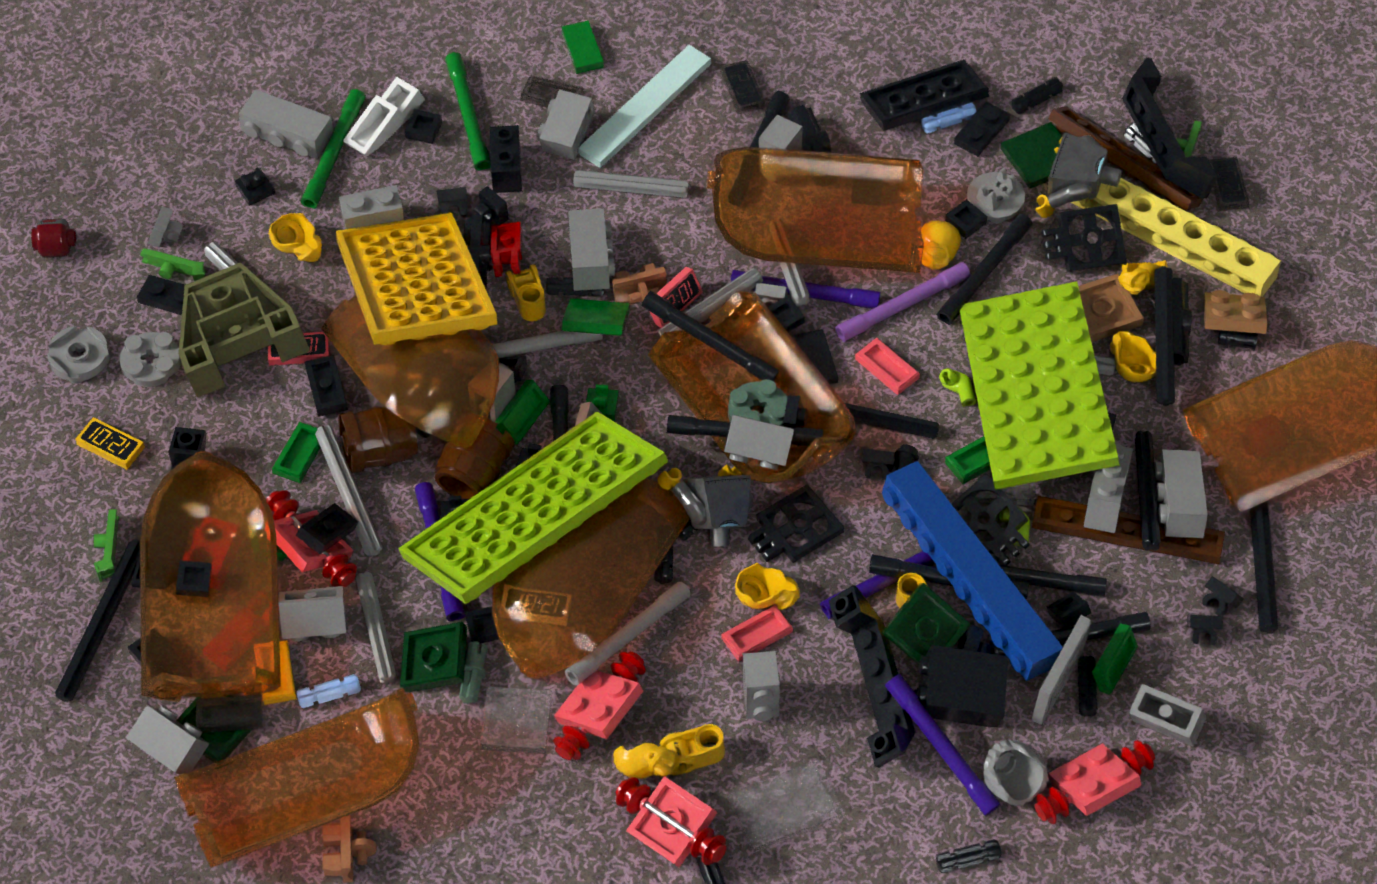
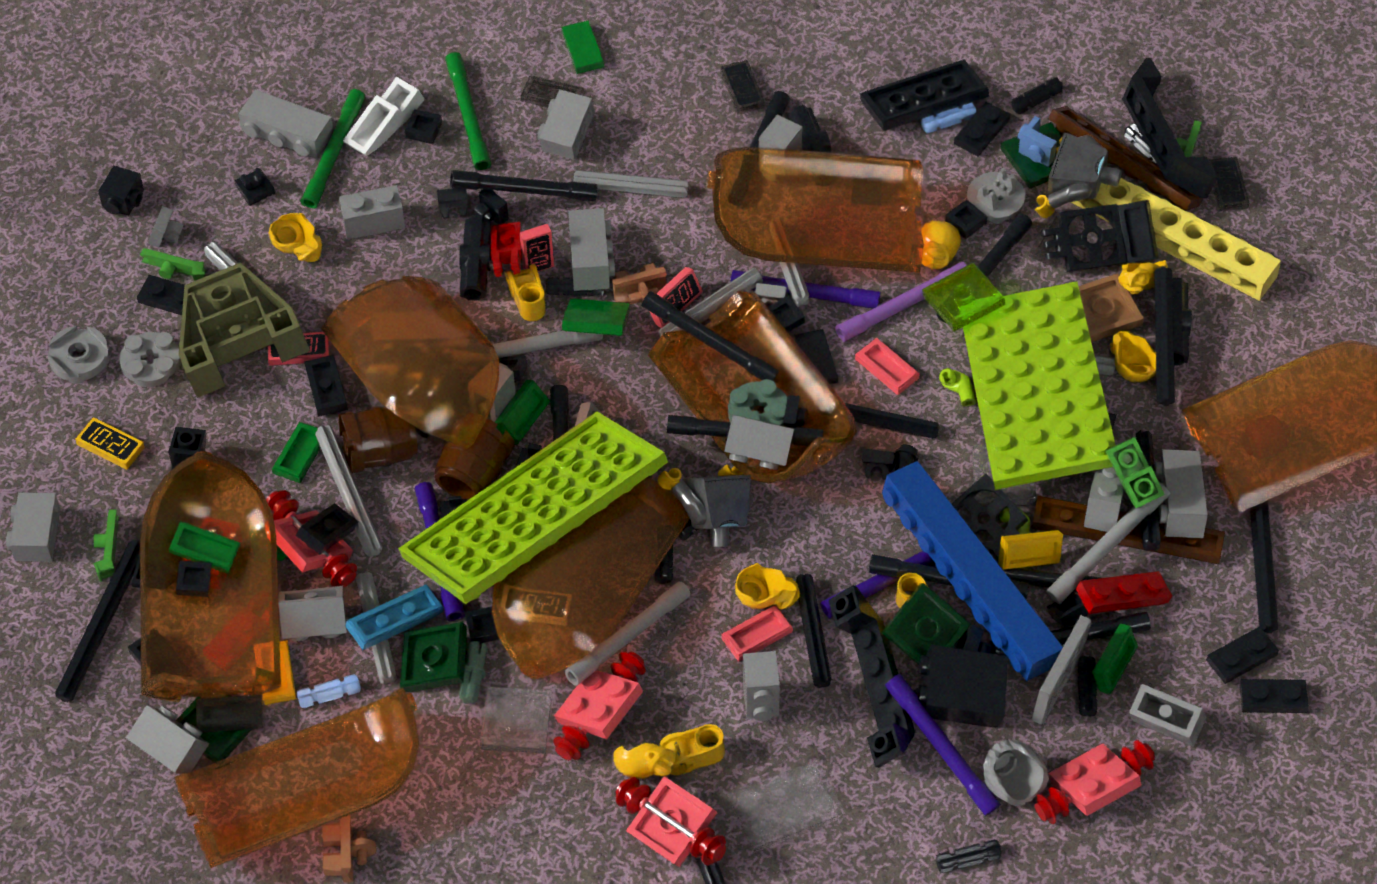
(34, 527): none -> light grey brick
(53, 238): dark red head -> none
(121, 191): none -> black brick
(204, 546): none -> green tile
(394, 617): none -> dark azure tile
(415, 279): yellow plate -> none
(476, 181): none -> black piece
(505, 159): black brick -> none
(537, 247): none -> tile
(604, 399): green tile -> none
(644, 106): light aqua tile -> none
(776, 538): black piece -> none
(813, 631): none -> black axle
(963, 297): none -> clear neon green tile
(969, 461): green tile -> none
(1030, 549): none -> yellow tile
(1036, 145): none -> medium blue bracket
(1070, 579): none -> light grey piece
(1123, 592): none -> red plate
(1134, 472): none -> bright green slope
(1138, 231): none -> black tile
(1204, 623): black tile -> none
(1223, 594): black tile -> none
(1234, 312): medium nougat plate -> none
(1237, 339): black pin -> none
(1242, 655): none -> black plate
(1273, 696): none -> black plate

